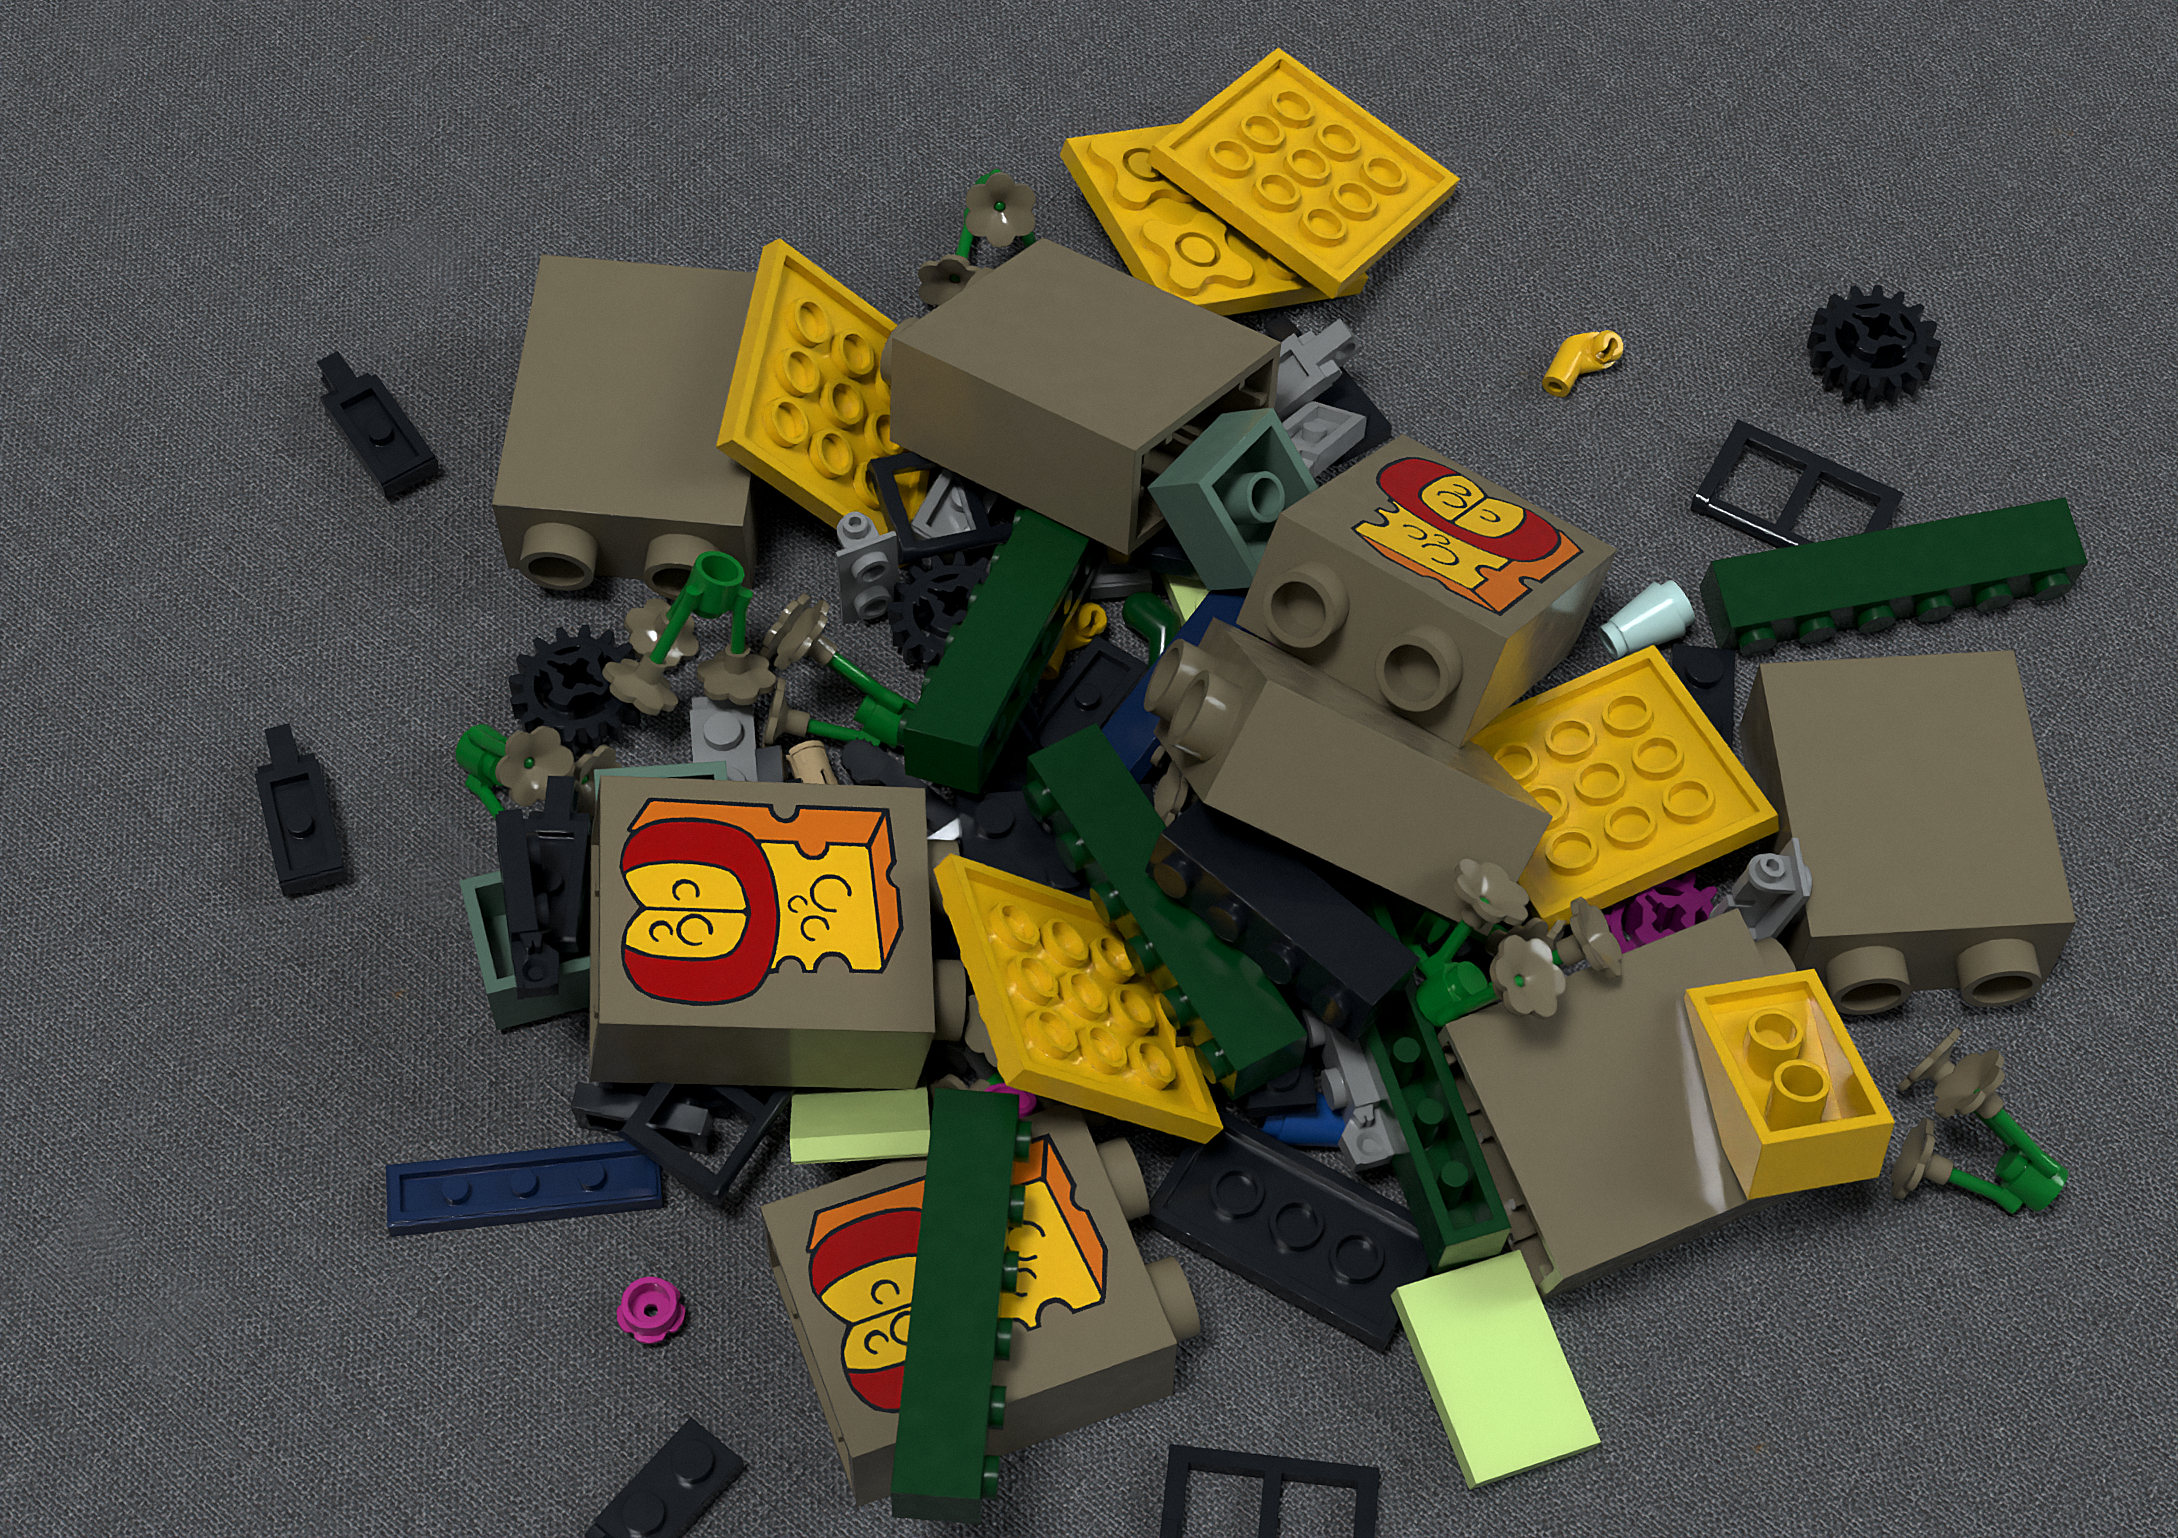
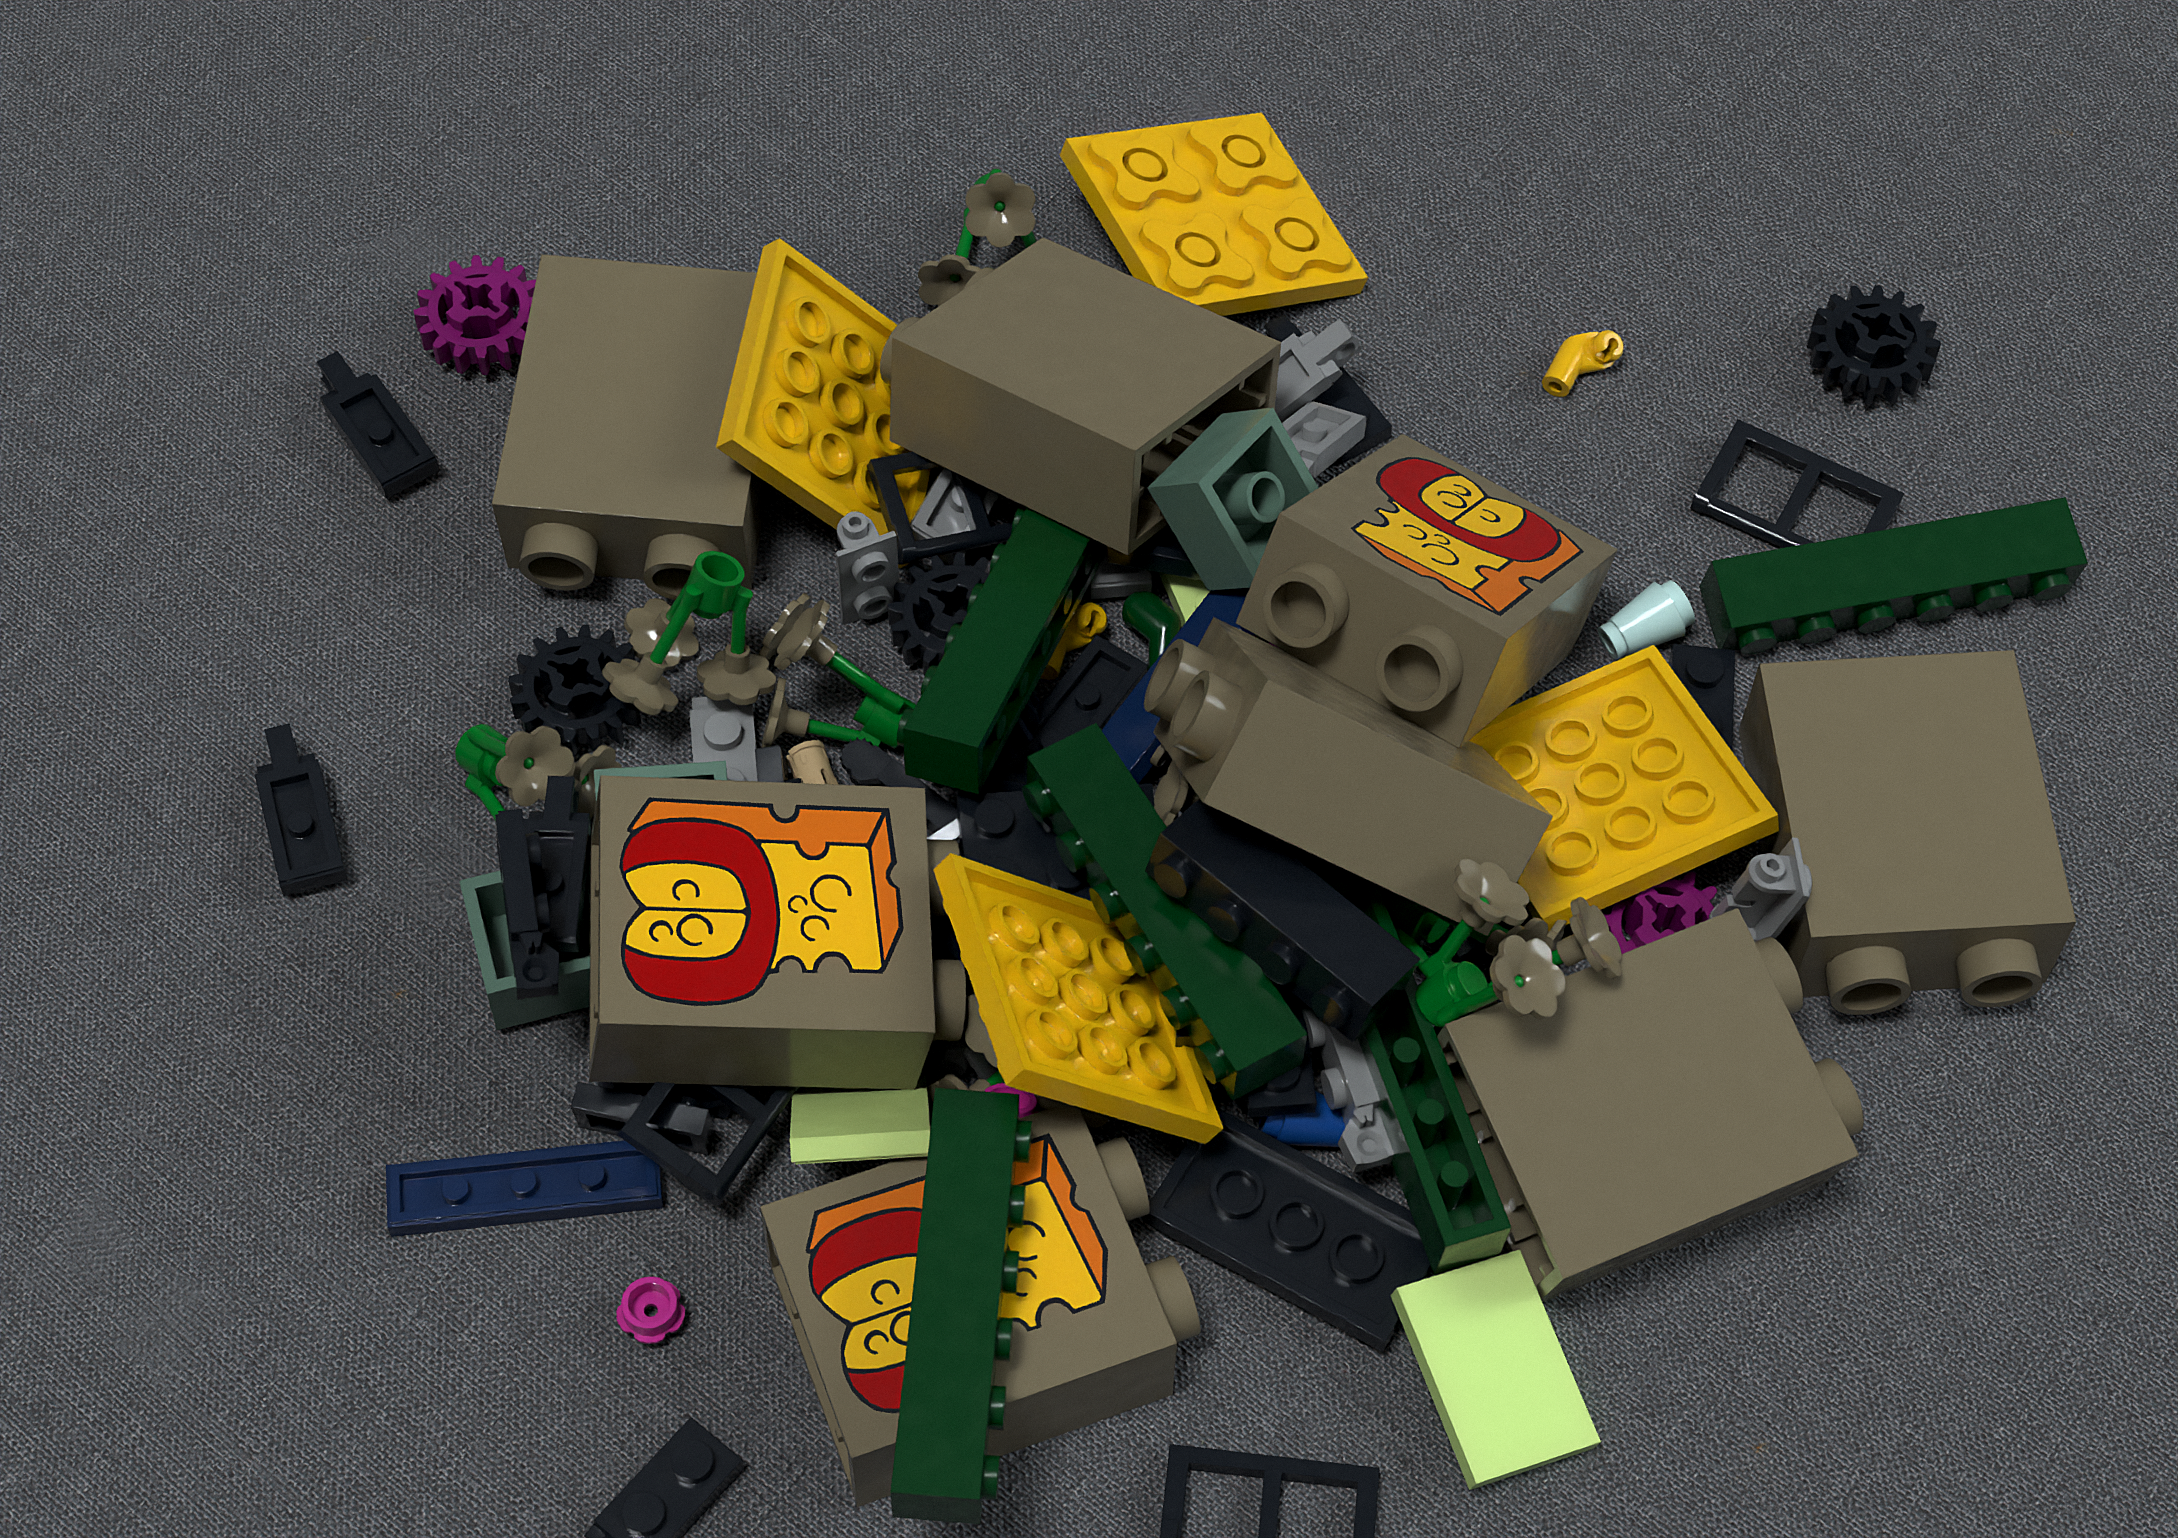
(478, 314): none -> magenta gear
(1303, 172): yellow piece -> none
(1787, 1085): yellow slope -> none
(1970, 1086): plant -> none

